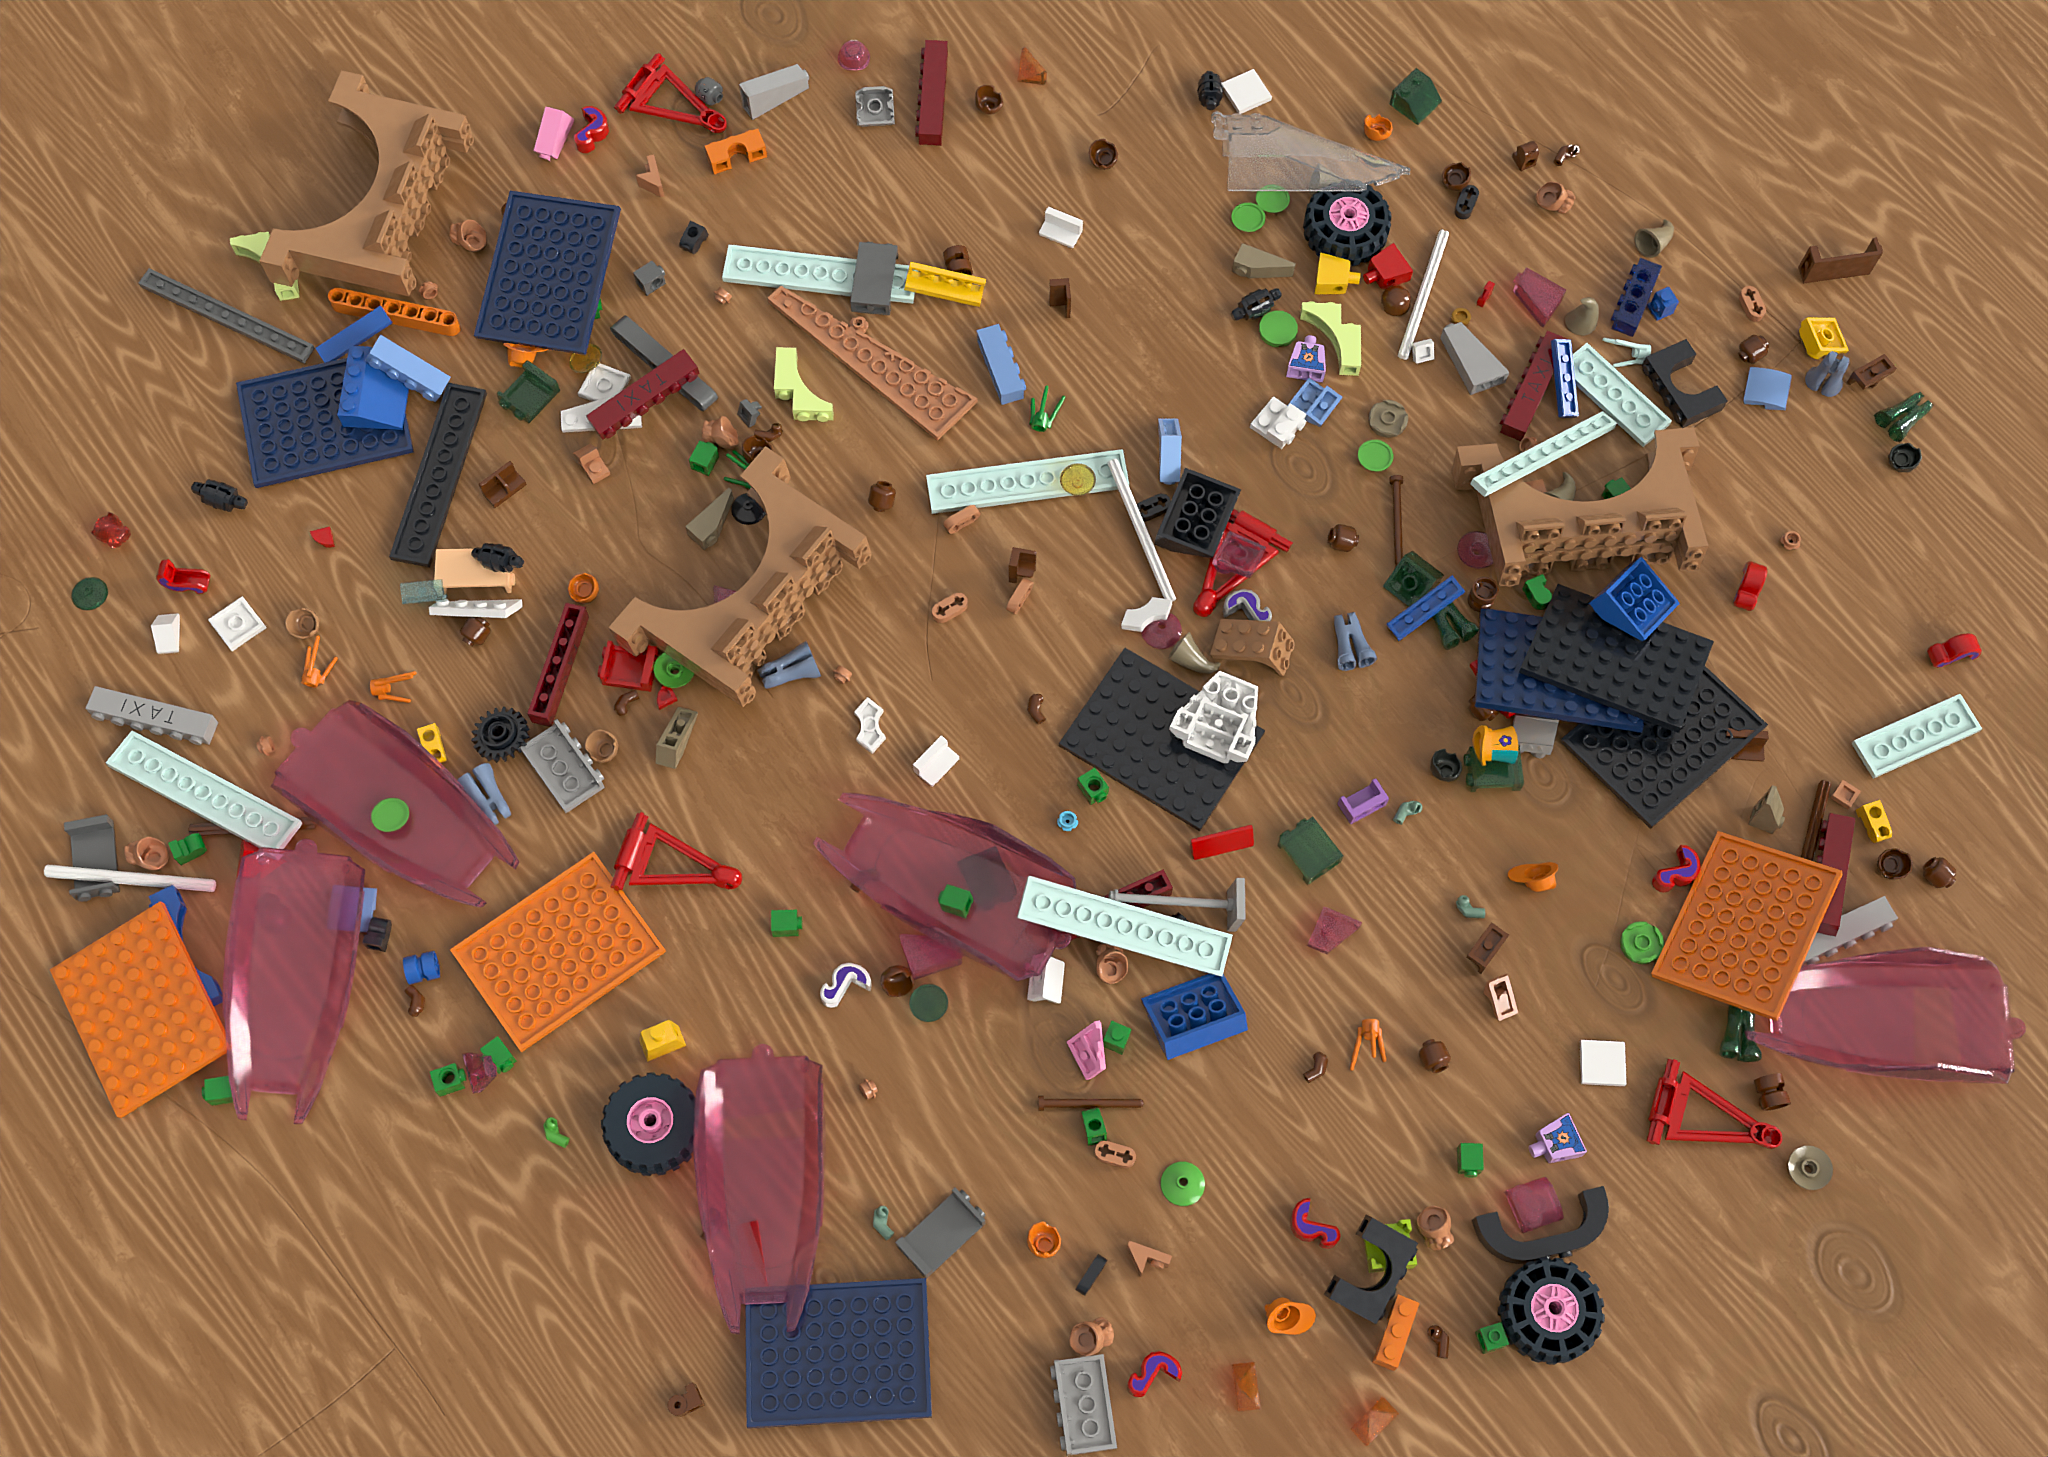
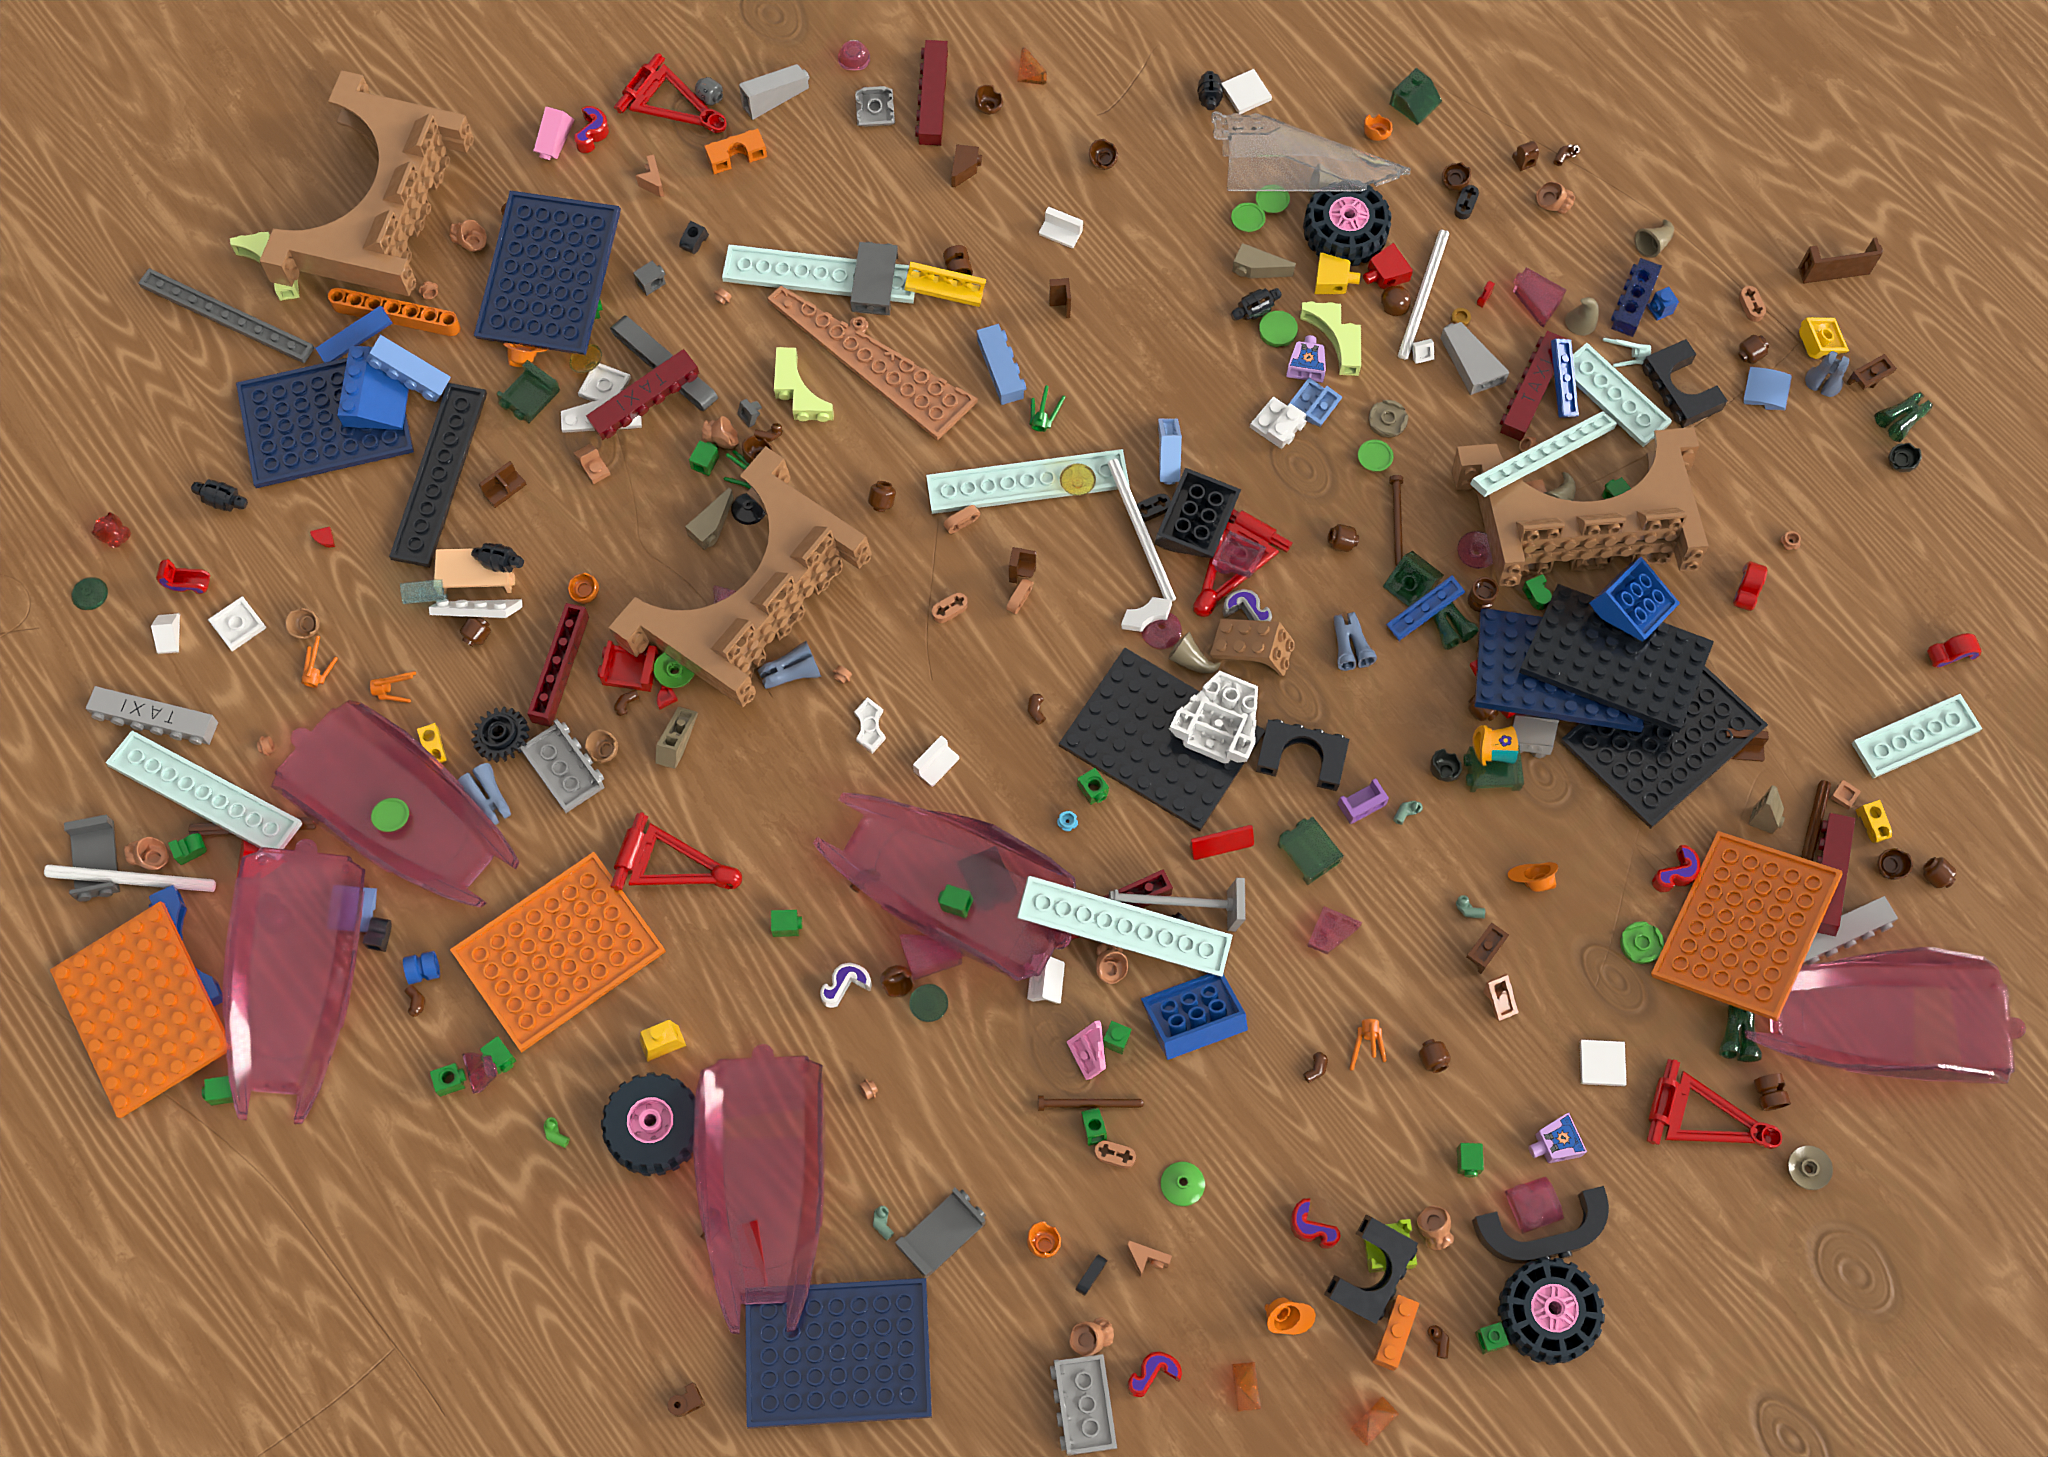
(965, 163): none -> reddish brown slope
(1330, 748): none -> black arch

